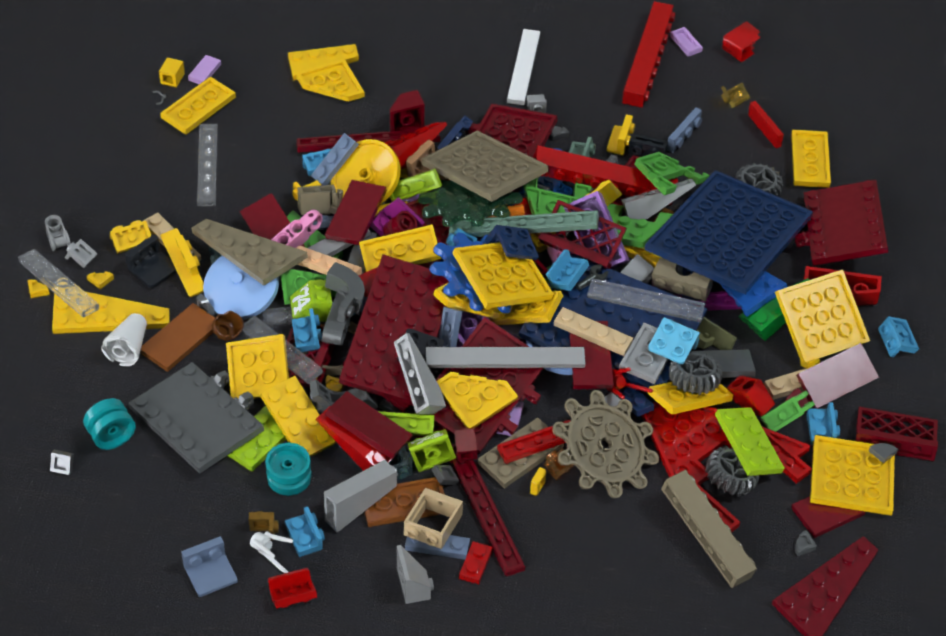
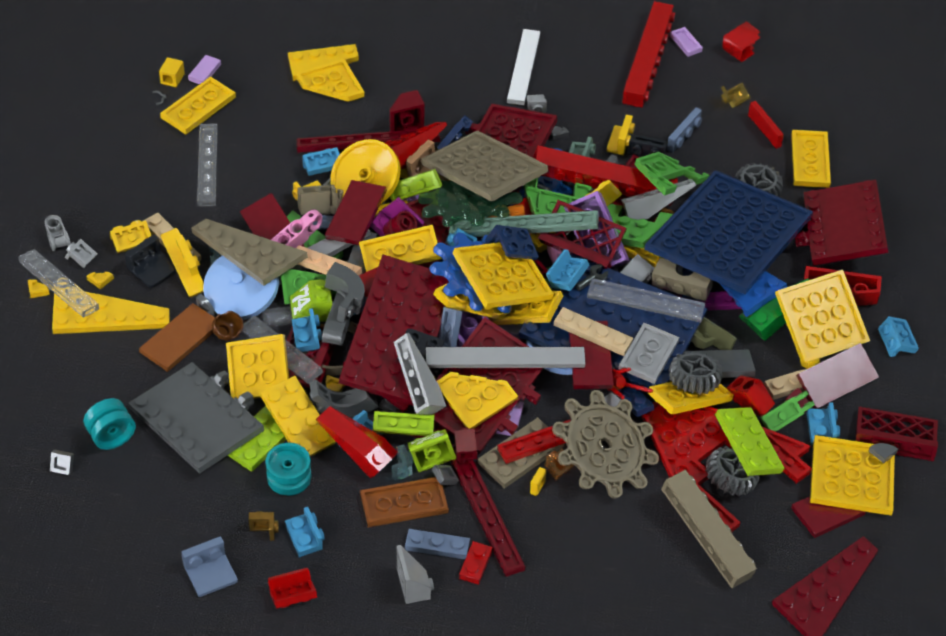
(126, 340): white cone -> none
(263, 544): white plant -> none
(334, 159): sand blue plate -> none
(357, 494): light grey slope -> none
(369, 424): dark red tile -> none
(432, 501): tan window -> none
(674, 341): medium azure bracket -> none
(804, 544): dark grey tile -> none

